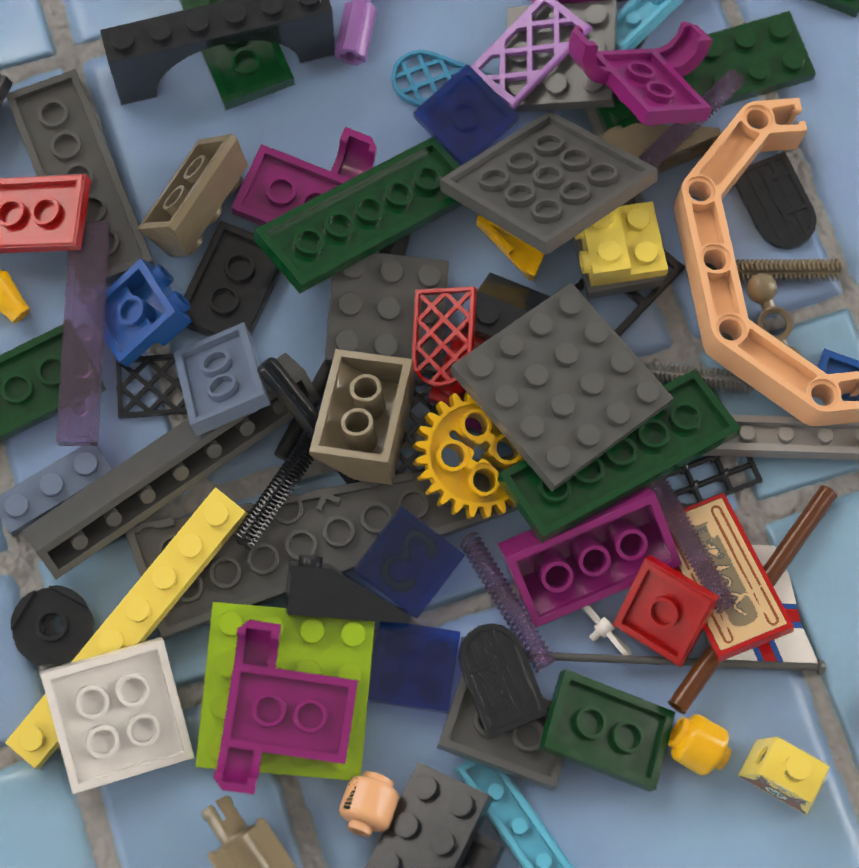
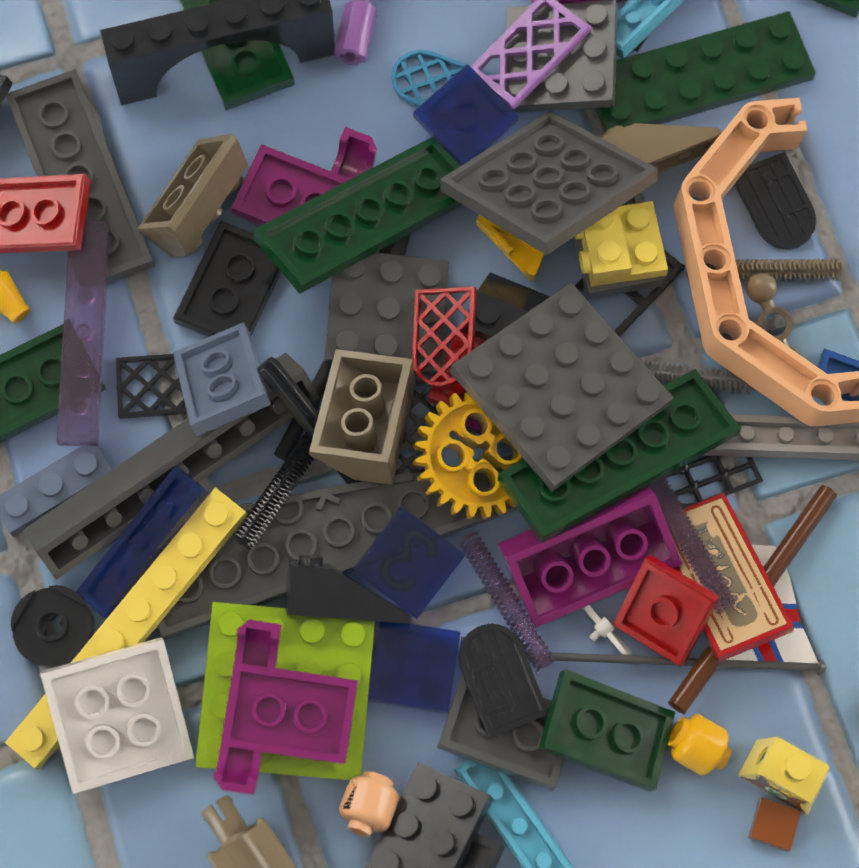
(142, 541): none -> clear blue plate
(143, 311): blue plate -> none
(649, 78): magenta piece -> none
(679, 132): axle -> none
(774, 824): none -> dark orange tile

